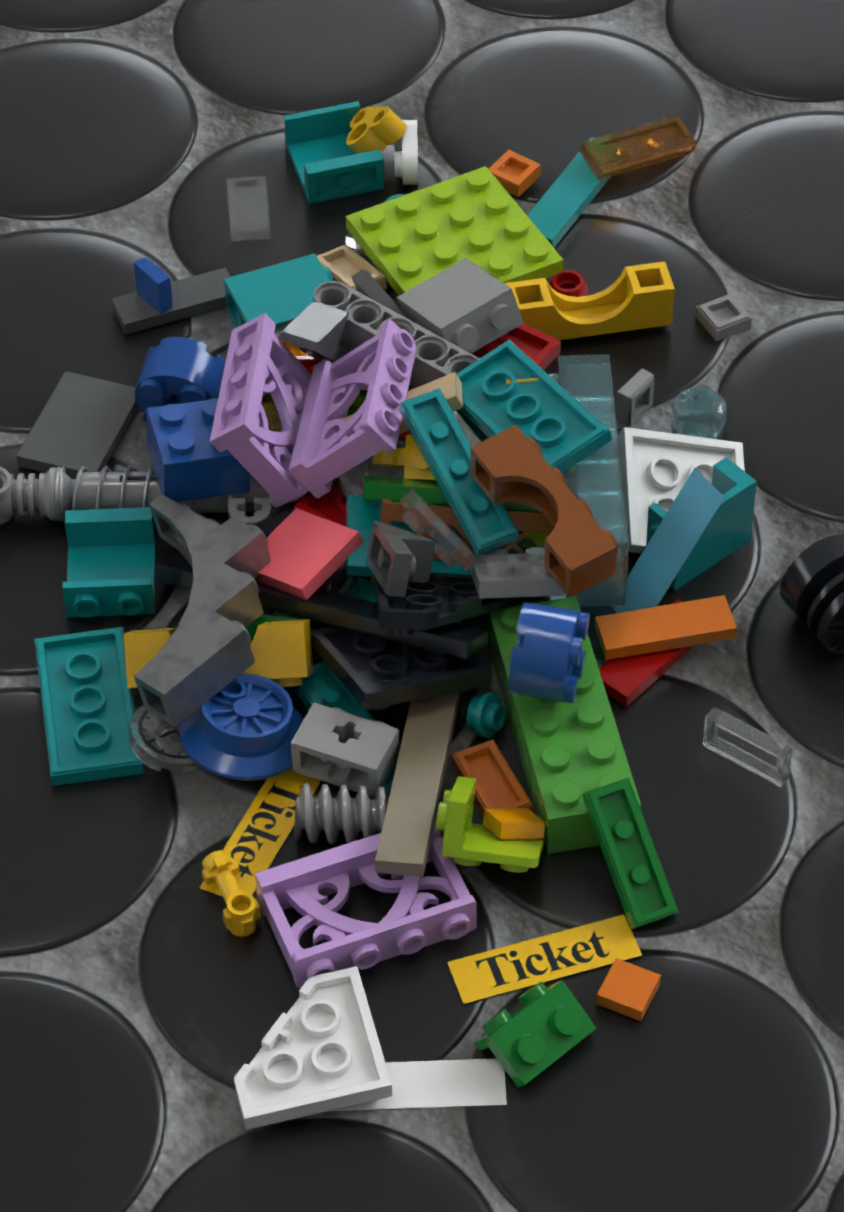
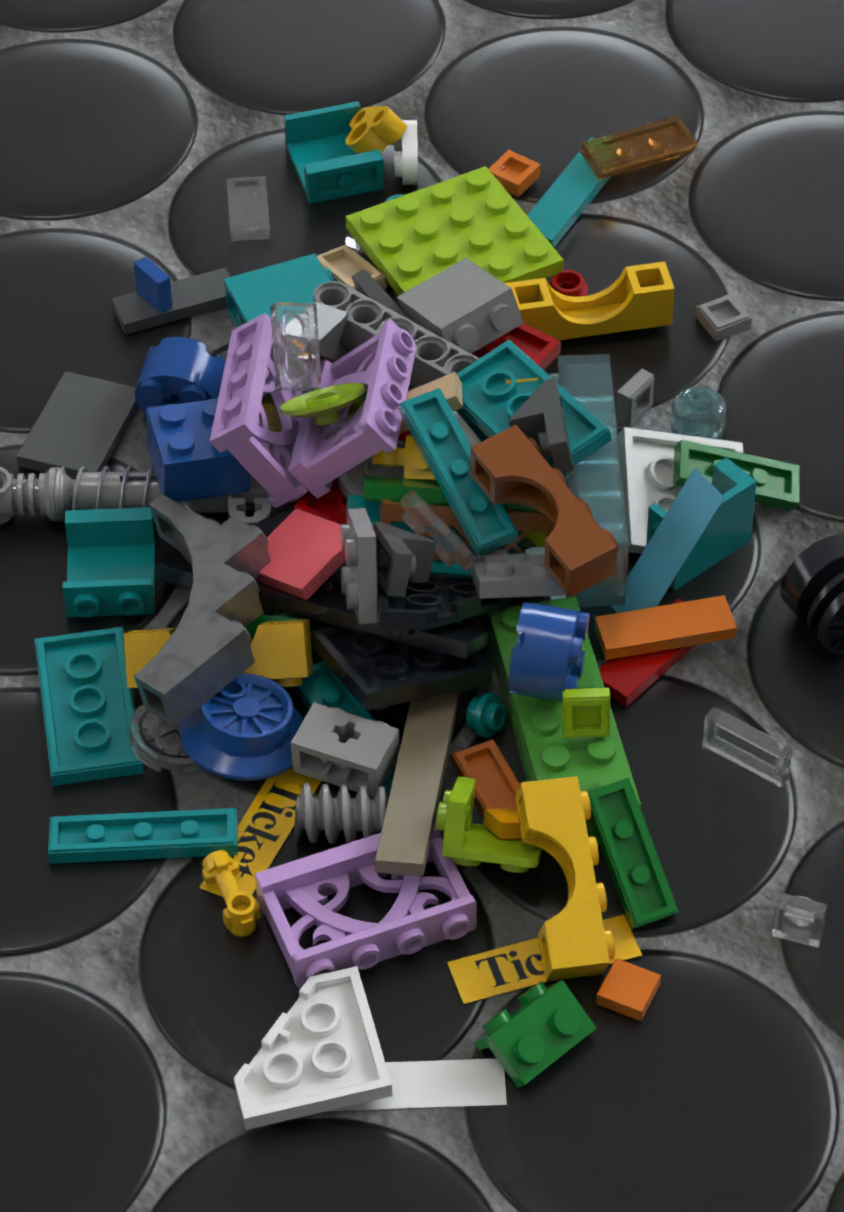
(142, 835): none -> teal tile
(295, 346): none -> clear plate
(323, 403): none -> lime dish
(360, 576): none -> light grey plate
(545, 422): none -> dark grey slope
(554, 819): none -> yellow arch
(586, 712): none -> lime tile
(776, 480): none -> green plate
(799, 919): none -> clear plate

